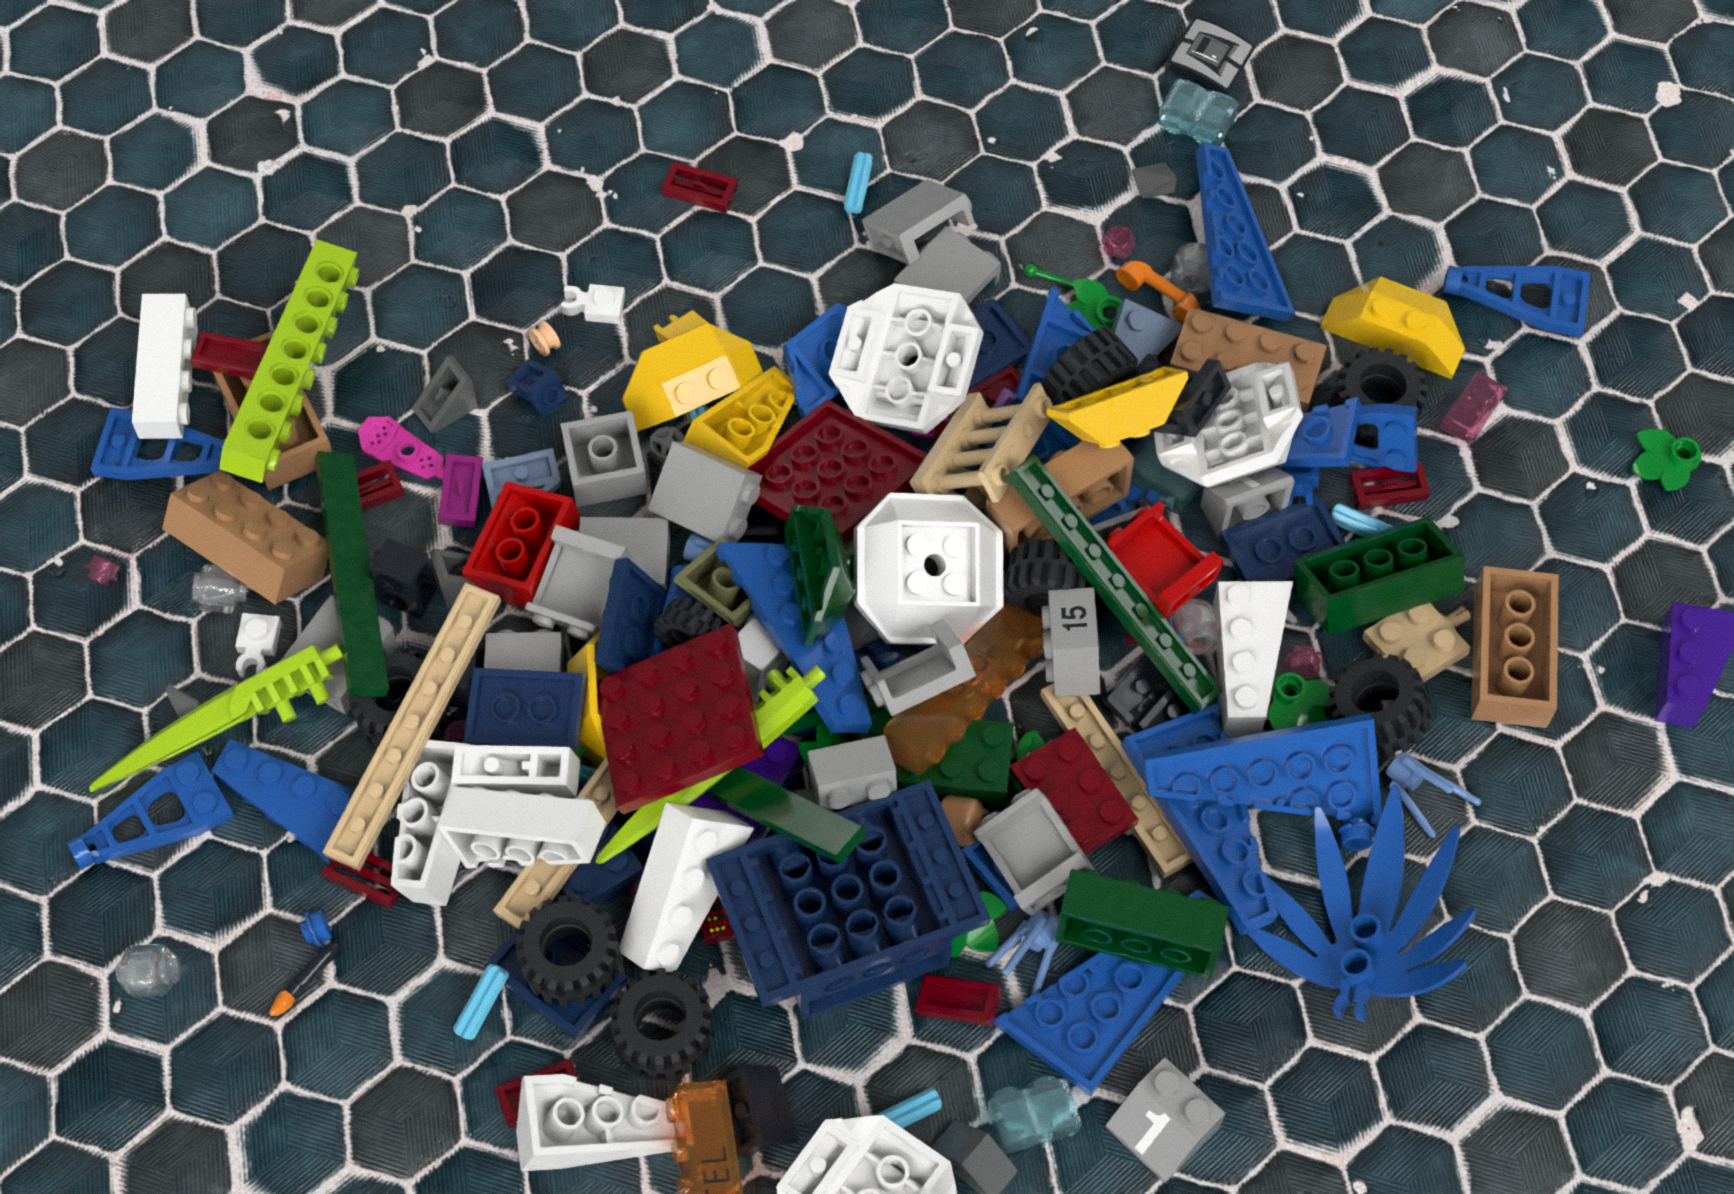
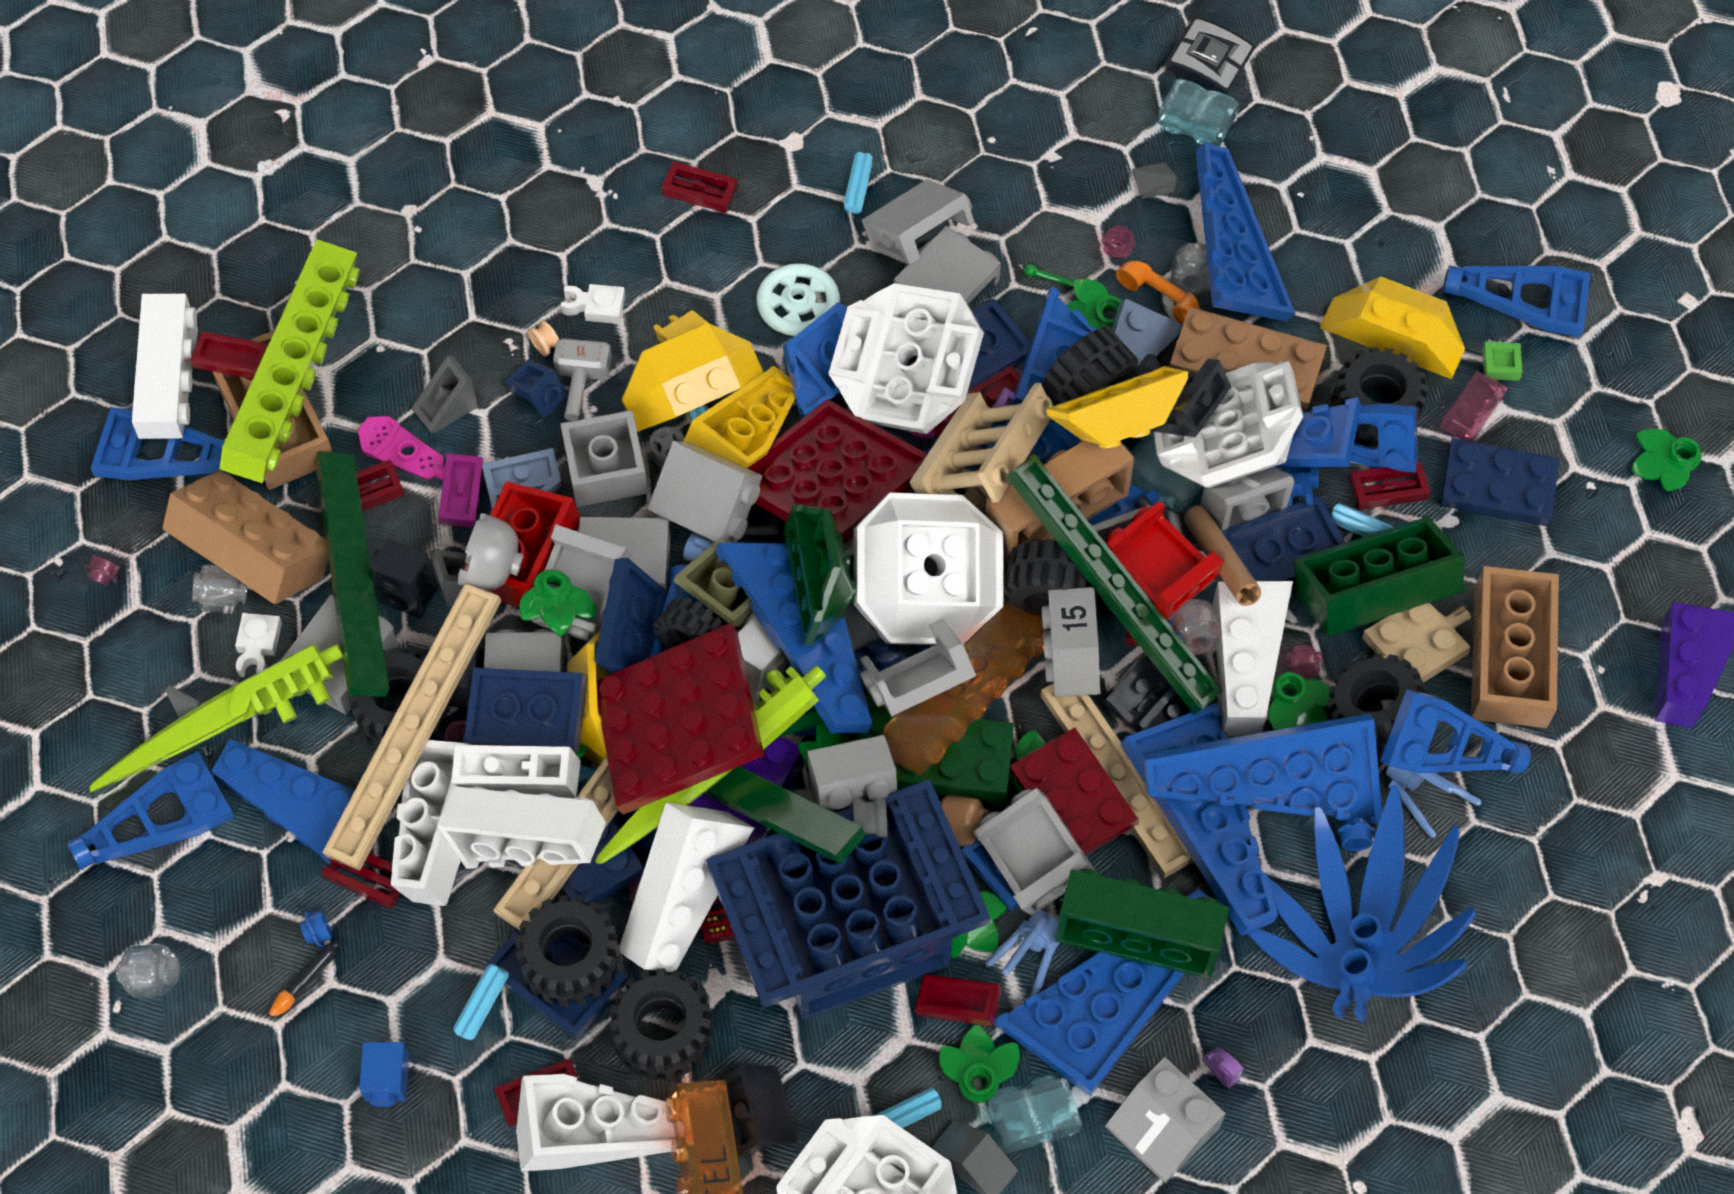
(384, 1073): none -> blue brick
(491, 554): none -> light grey cylinder
(556, 605): none -> green plate
(580, 361): none -> light grey piece
(787, 276): none -> light aqua plate
(871, 816): none -> dark grey wheel
(979, 1060): none -> green plate
(1223, 1066): none -> medium lavender tile
(1233, 570): none -> medium nougat piece
(1415, 729): none -> blue plate
(1500, 482): none -> dark blue plate
(1502, 361): none -> bright green plate

